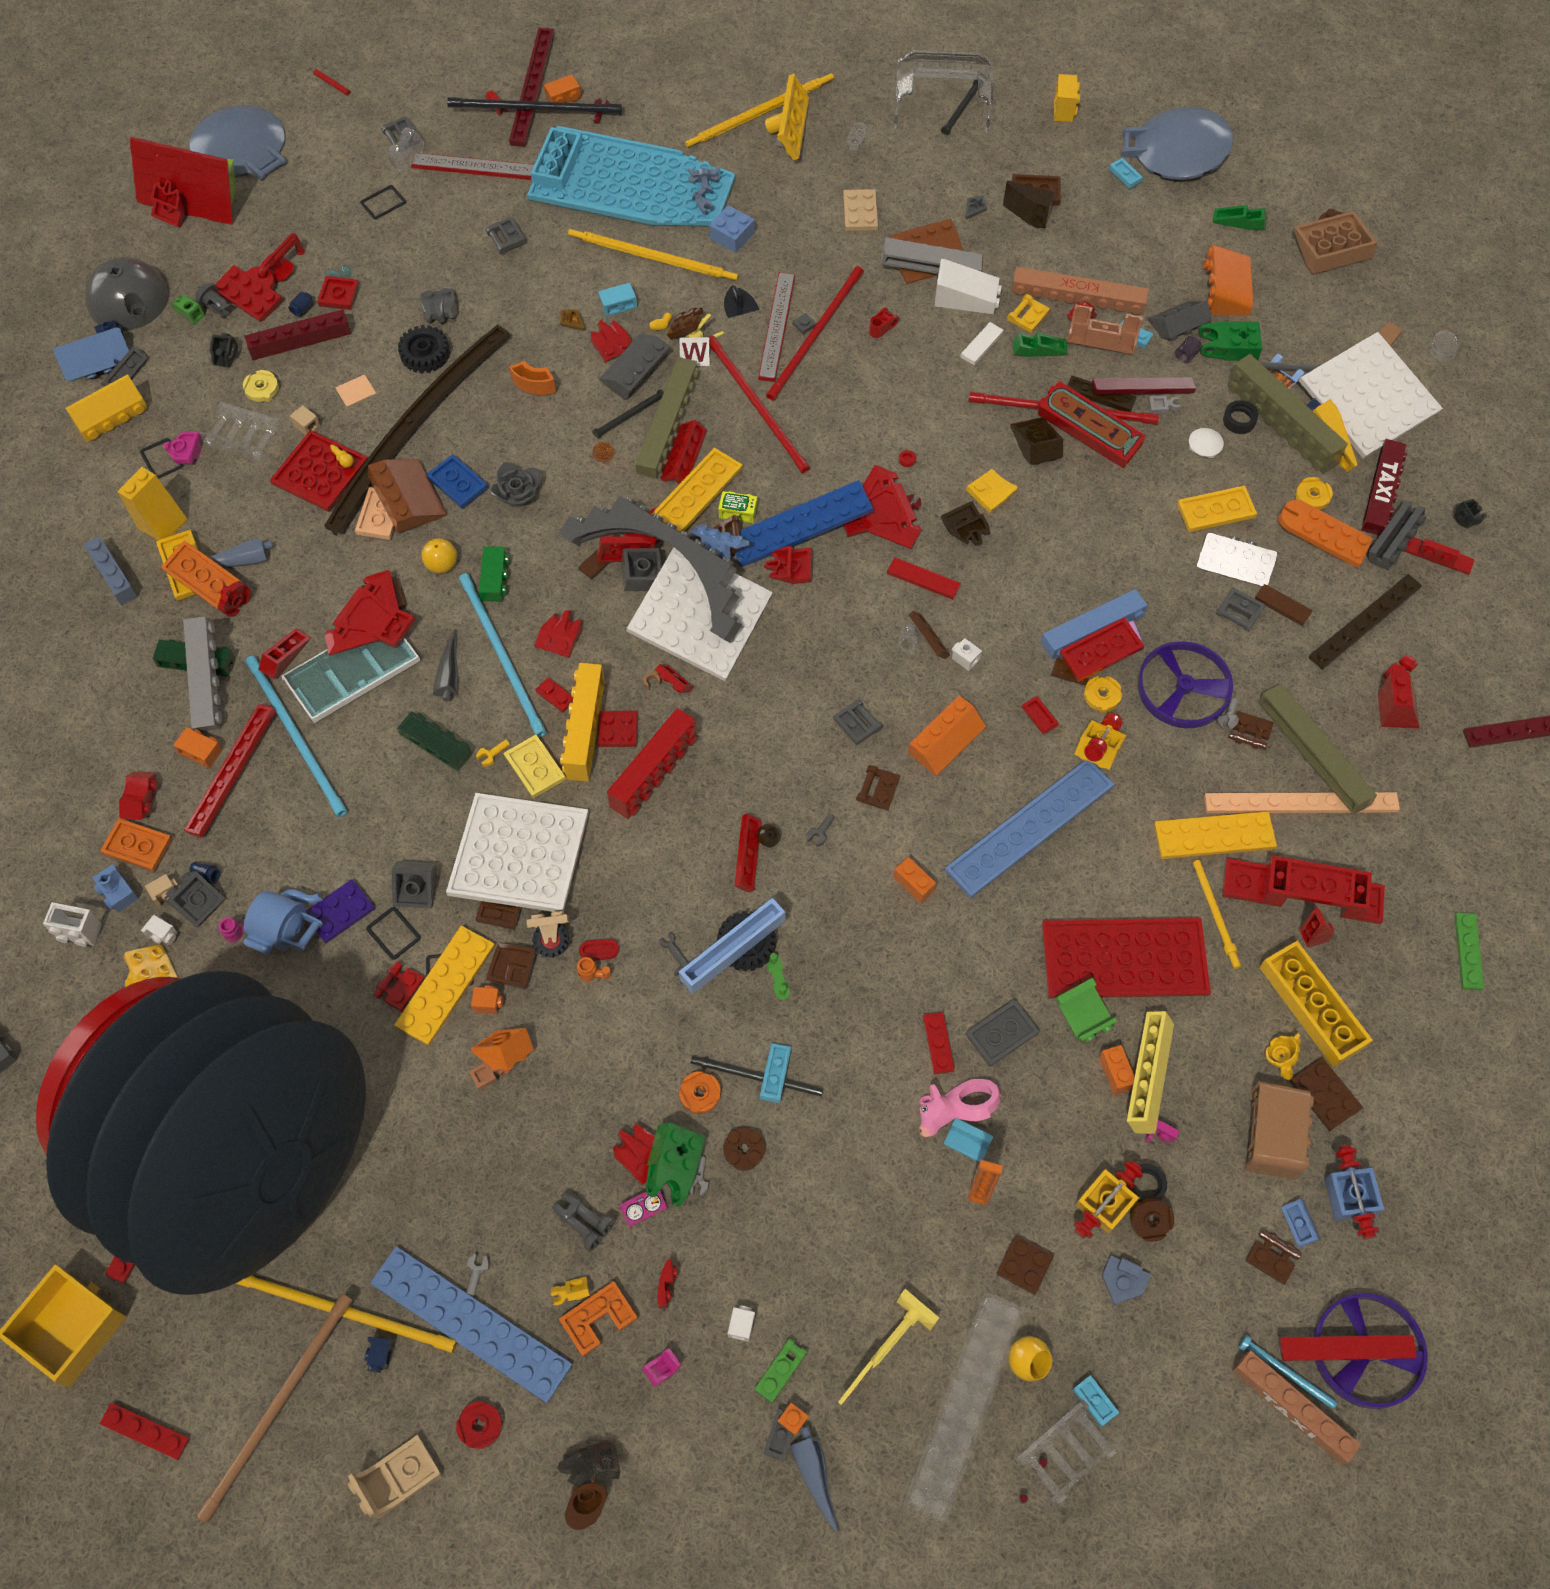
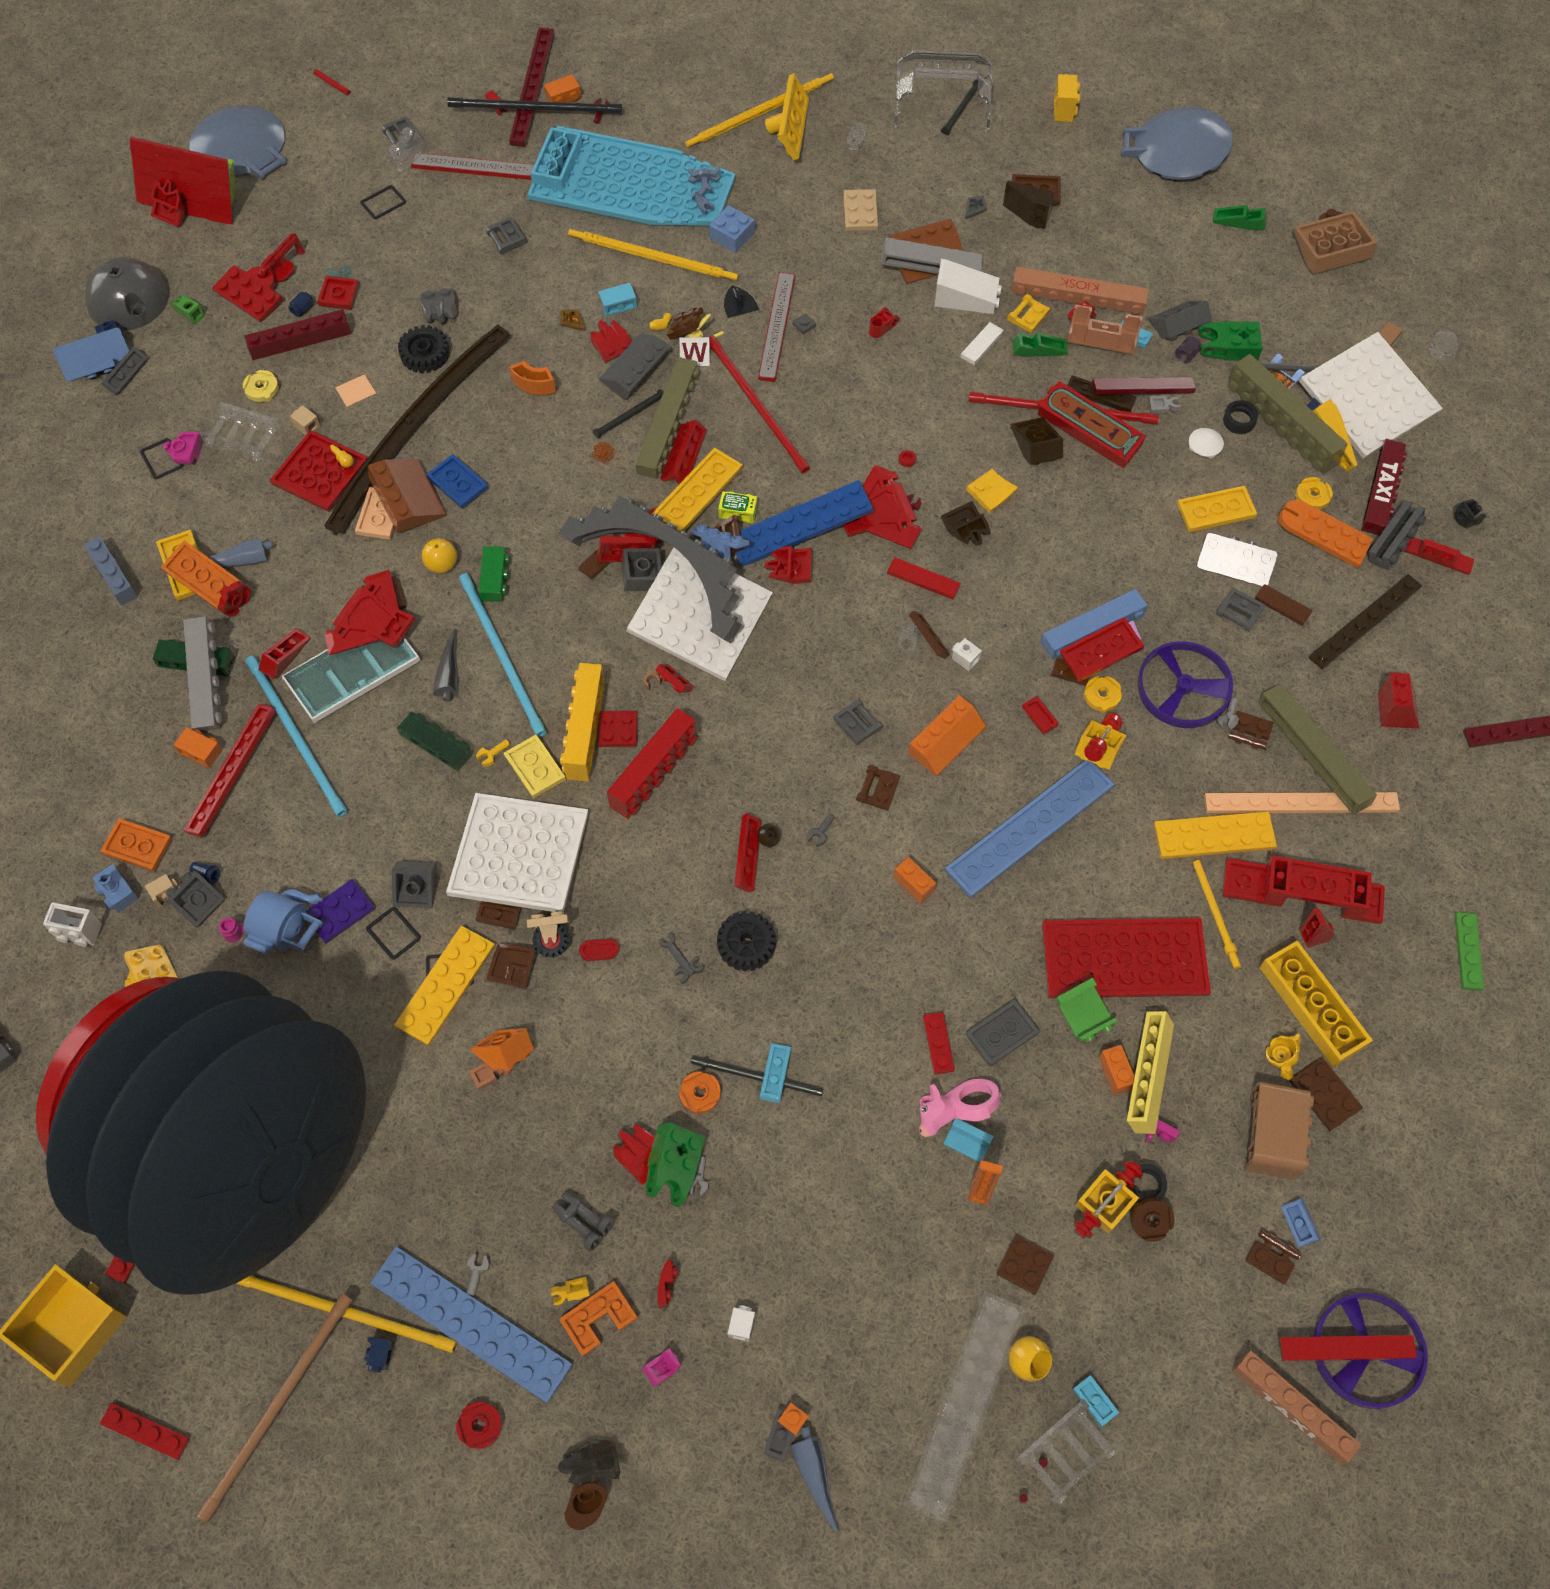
(106, 408): yellow slope -> none
(137, 795): red brick -> none
(151, 505): yellow slope -> none
(159, 931): white brick -> none
(208, 297): dark grey piece -> none
(223, 349): pearl dark grey hand -> none
(394, 1478): tan bracket -> none
(403, 990): red plate -> none
(486, 1000): orange brick -> none
(514, 485): dark grey brick -> none
(554, 694): red plate -> none
(559, 634): red plate -> none
(588, 971): orange piece -> none
(642, 1207): slope -> none
(732, 946): light blue brick -> none
(751, 1139): reddish brown plate -> none
(777, 386): red piece -> none
(780, 985): bright green piece -> none
(780, 1371): bright green plate -> none
(915, 1312): light yellow piece -> none
(1124, 1279): sand blue plate -> none
(1125, 173): medium azure plate -> none
(1230, 282): orange windscreen -> none
(1300, 1381): medium azure bar -> none
(1354, 1193): medium blue brick -> none
(1407, 663): red plate -> none

